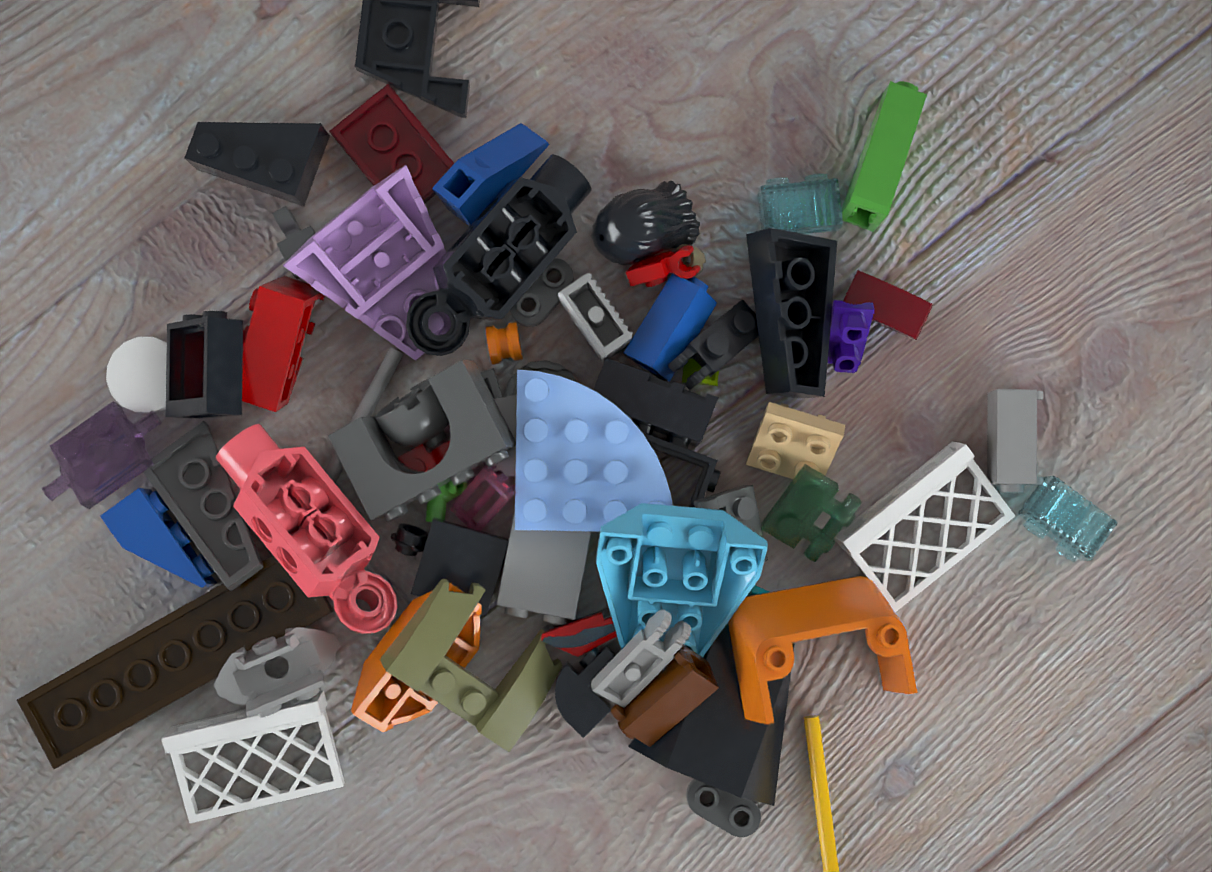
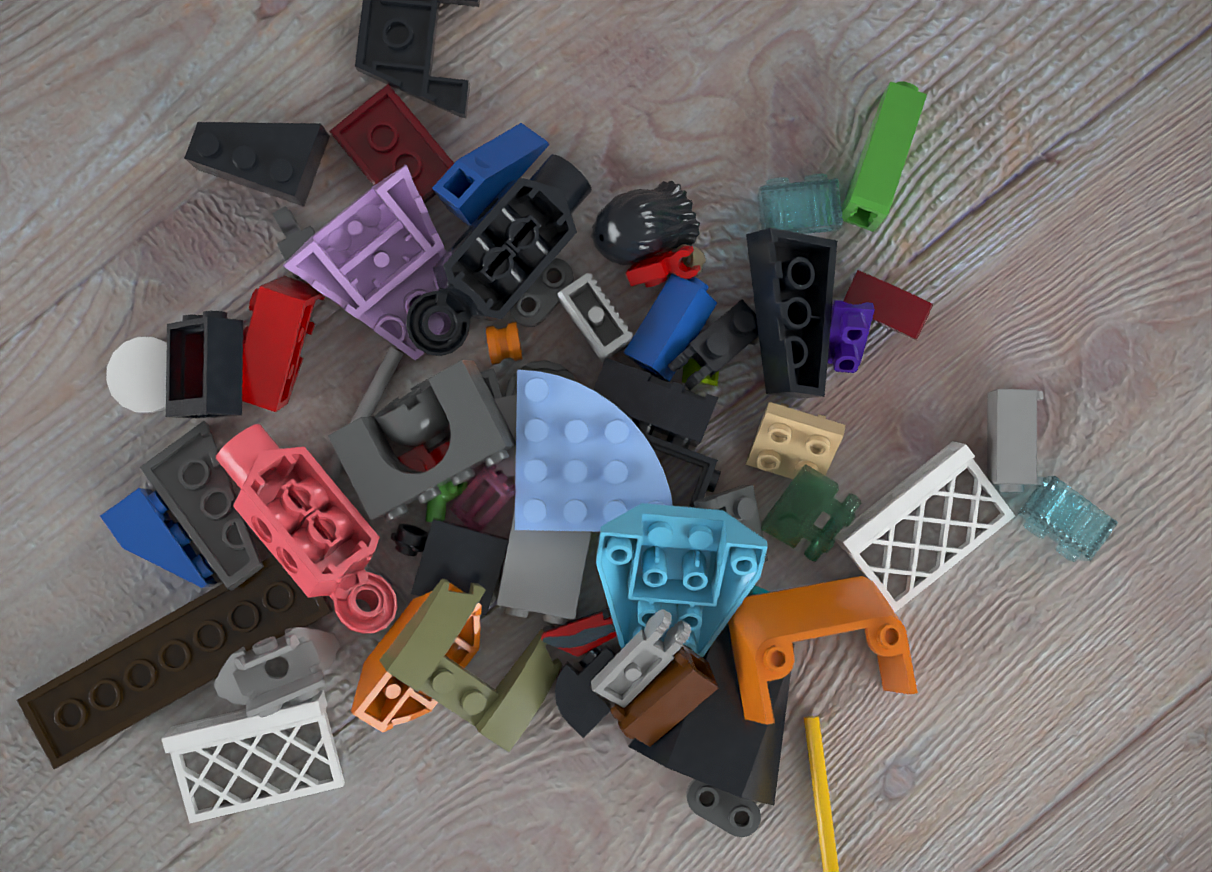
(101, 455): clear purple plate -> none

